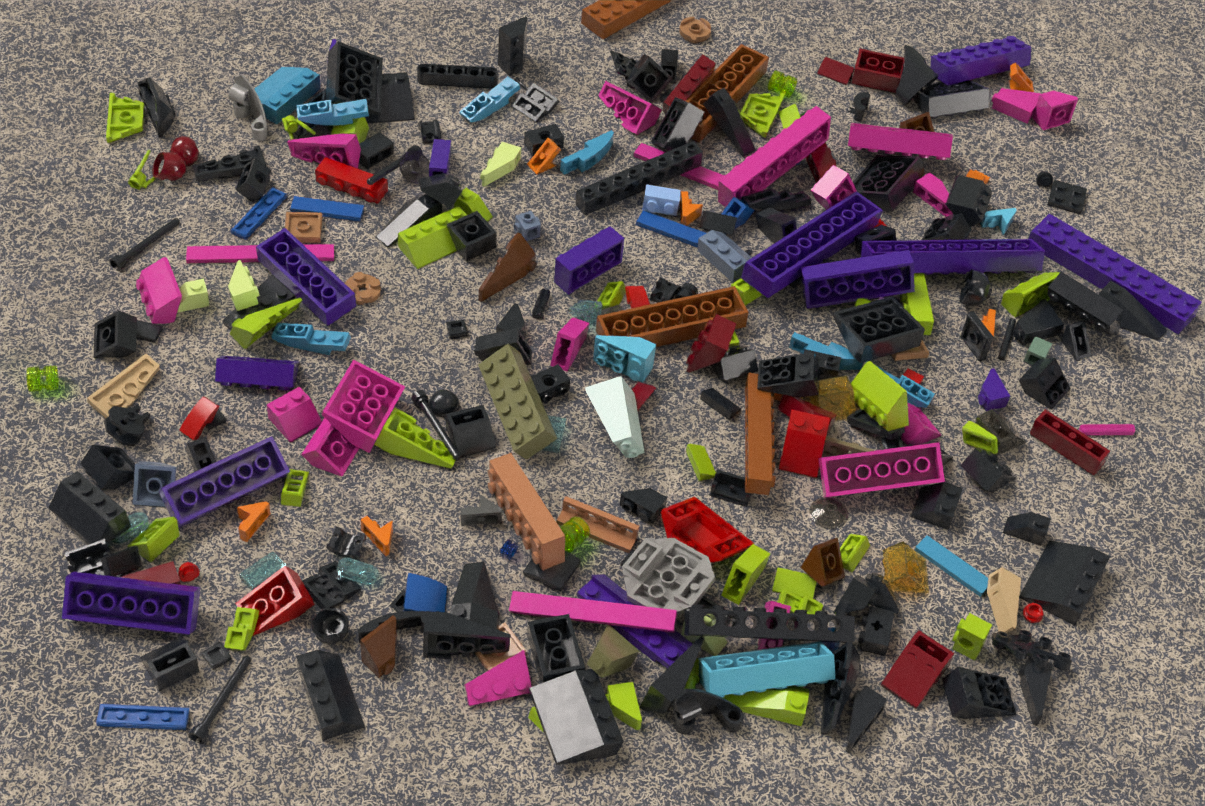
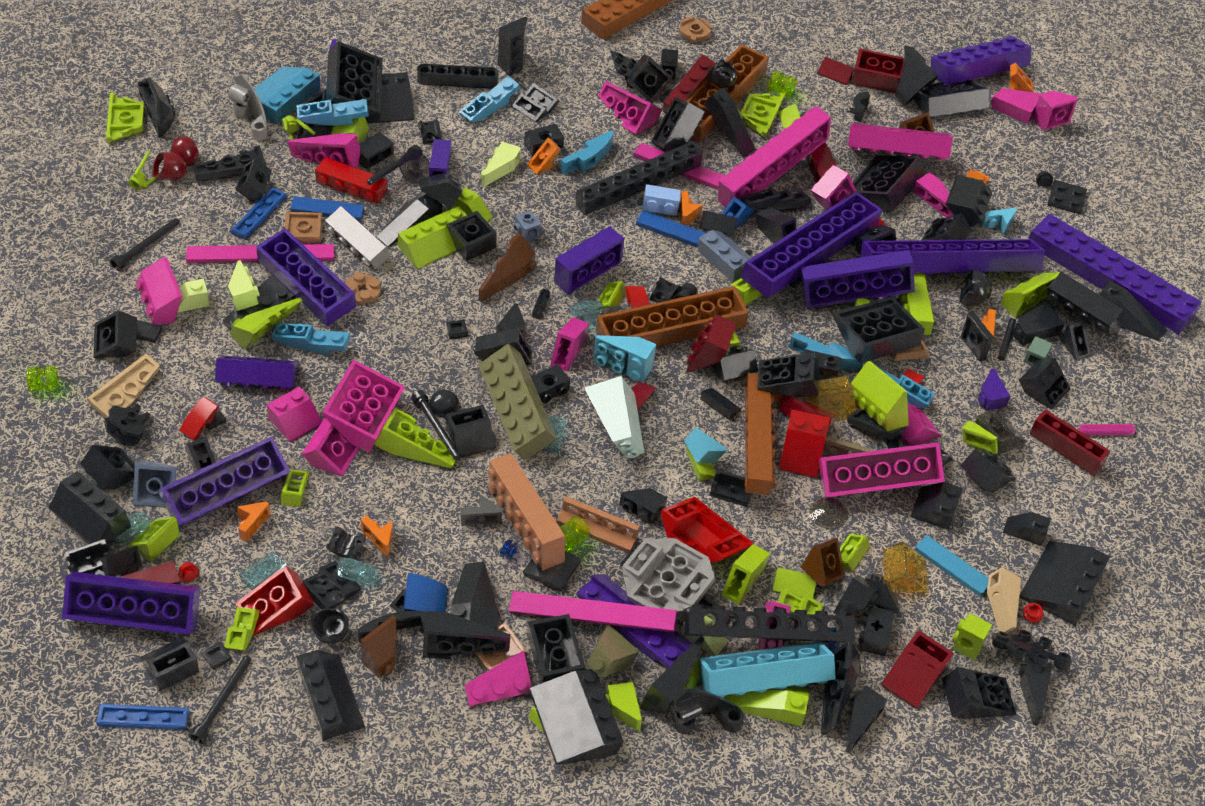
(358, 238): none -> brick
(704, 447): none -> medium azure slope
(723, 74): none -> black hair

